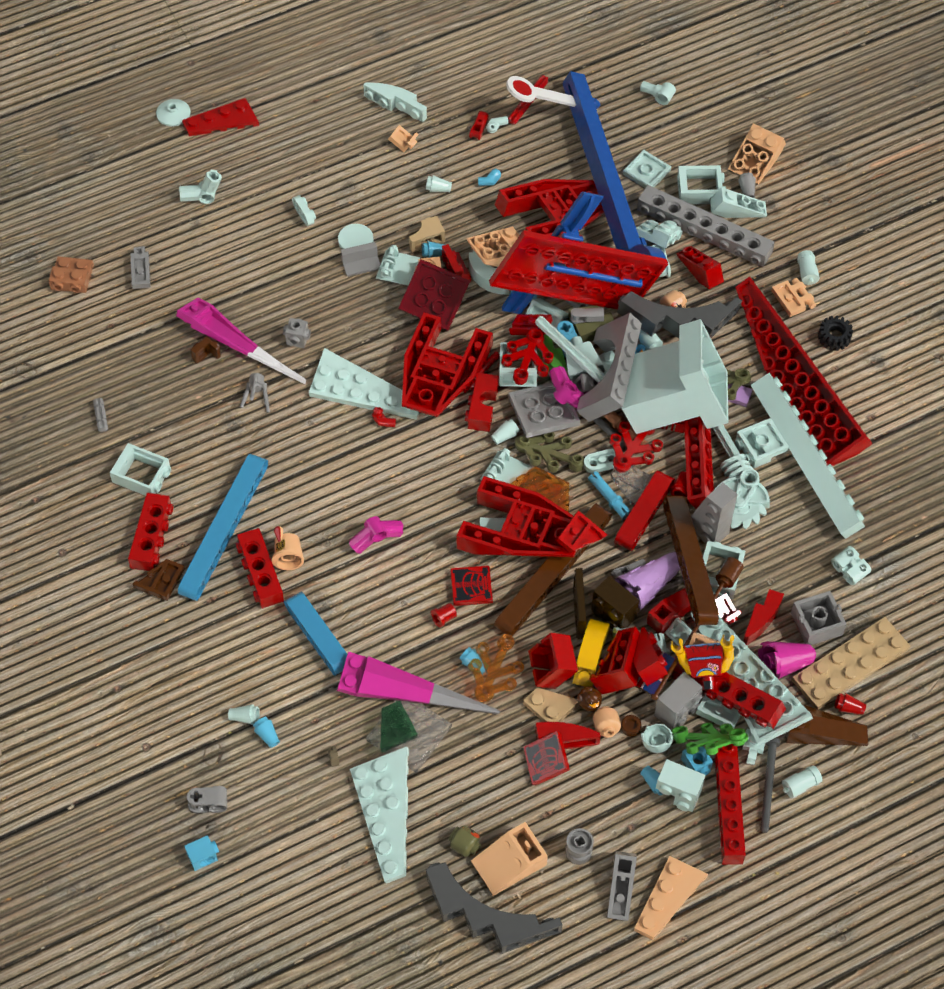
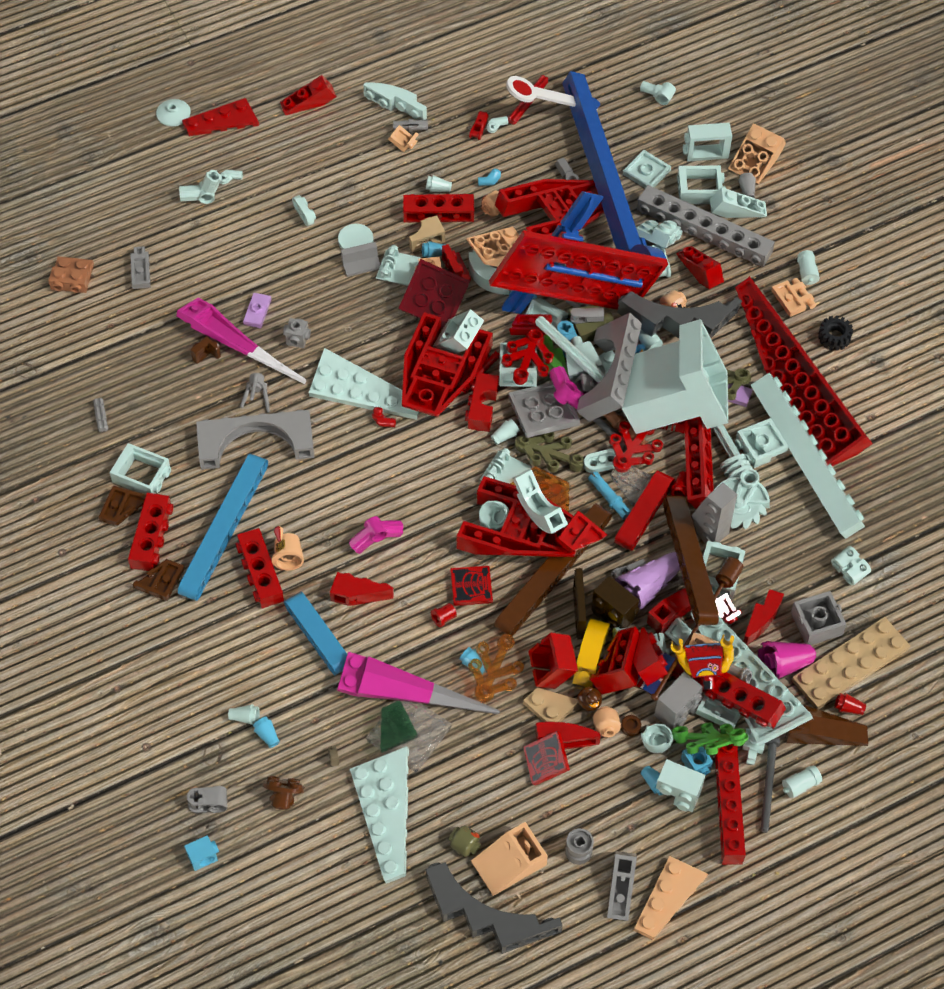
(120, 505): none -> reddish brown wing
(219, 433): none -> light grey arch
(228, 175): none -> light aqua arm
(257, 310): none -> lavender plate
(283, 791): none -> reddish brown plate
(310, 96): none -> red slope
(355, 591): none -> red slope
(422, 125): none -> light grey pin
(445, 206): none -> red brick
(460, 332): none -> light aqua window
(488, 203): none -> light nougat head
(493, 514): none -> light aqua hair
(540, 510): none -> light aqua arch
(565, 169): none -> light grey bar
(707, 132): none -> light aqua window
(743, 674): none -> light grey pin

